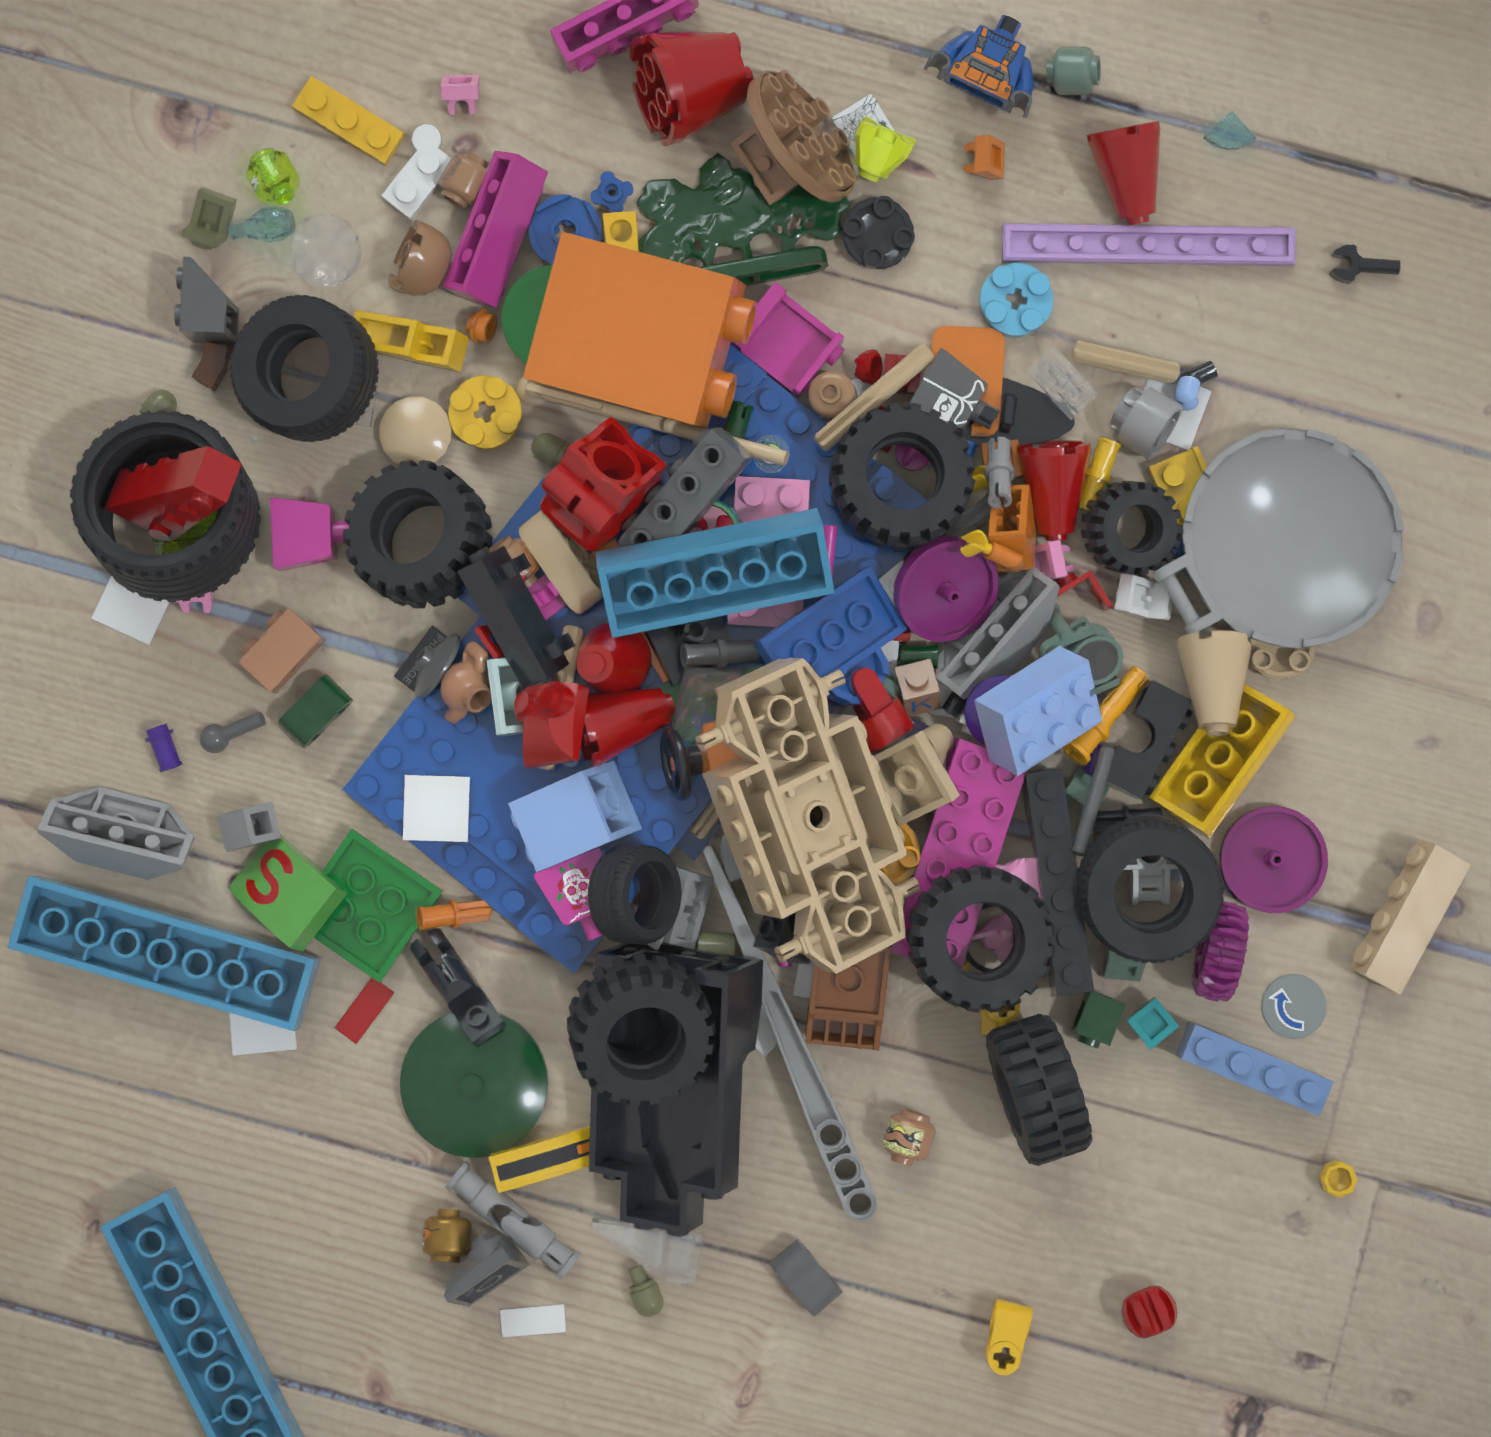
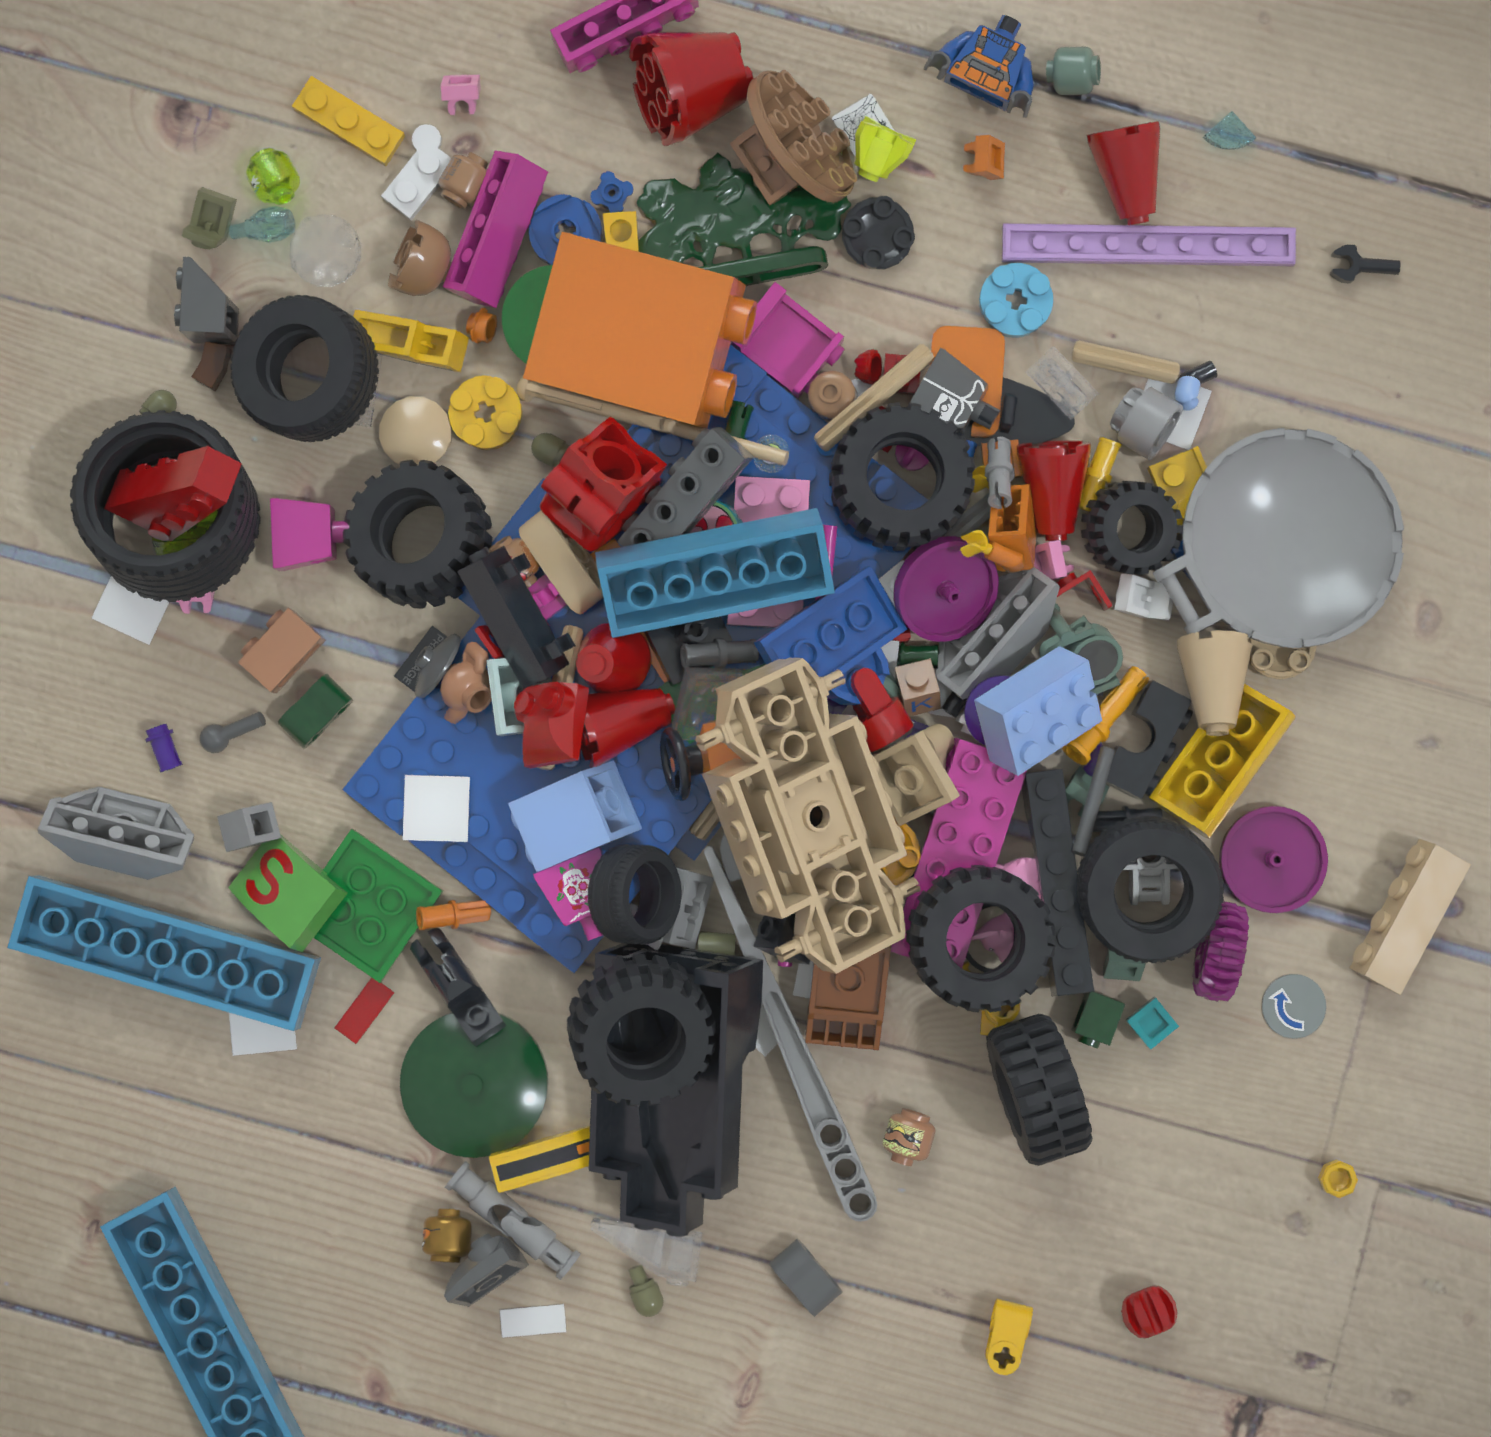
(1254, 1068): medium blue brick -> none

